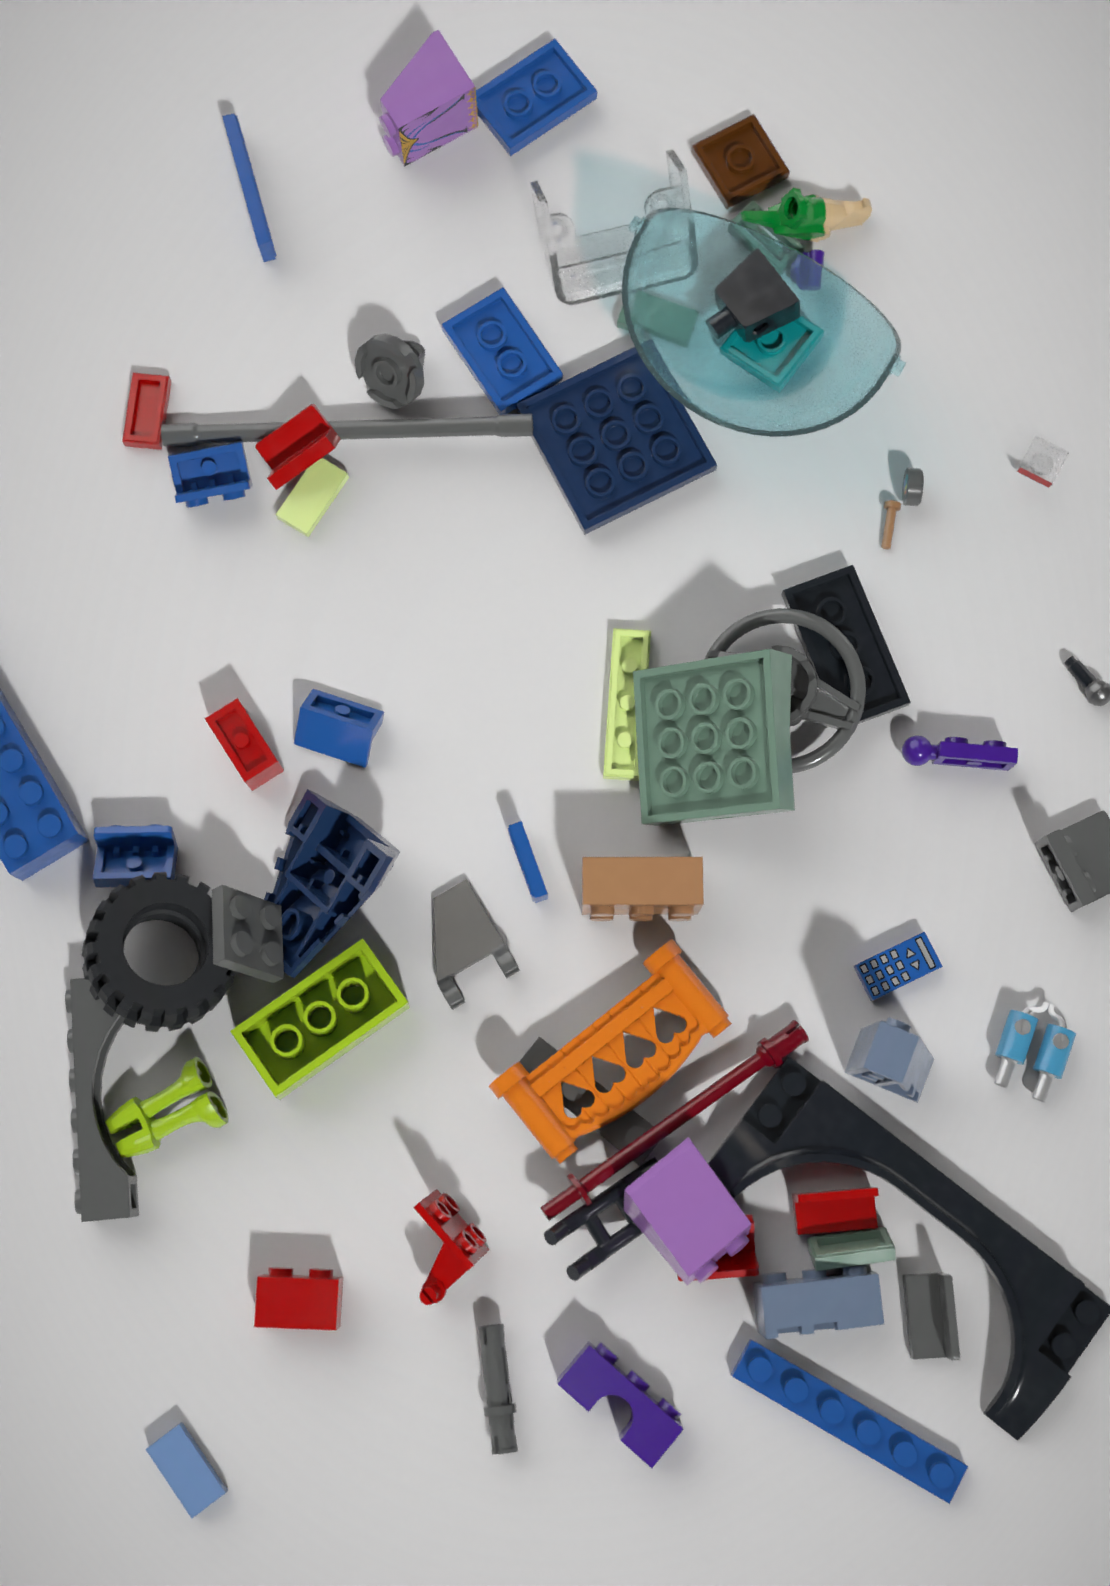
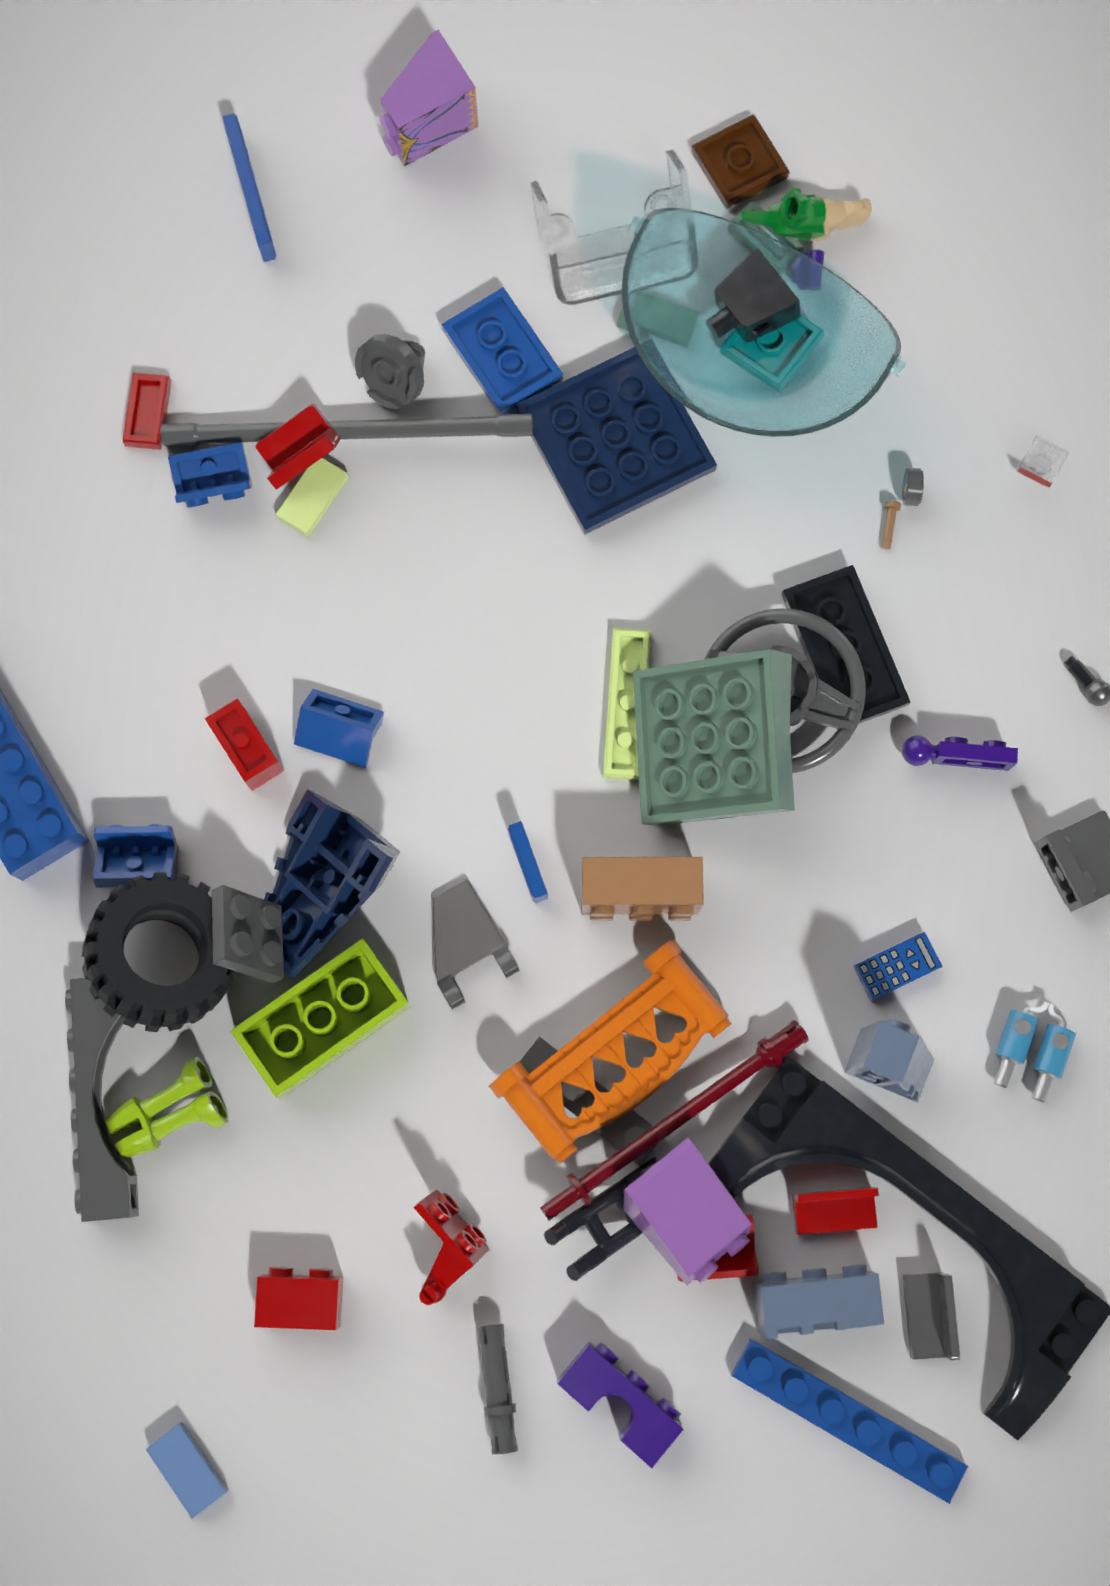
(533, 97): blue plate -> none
(851, 1248): sand green tile -> none

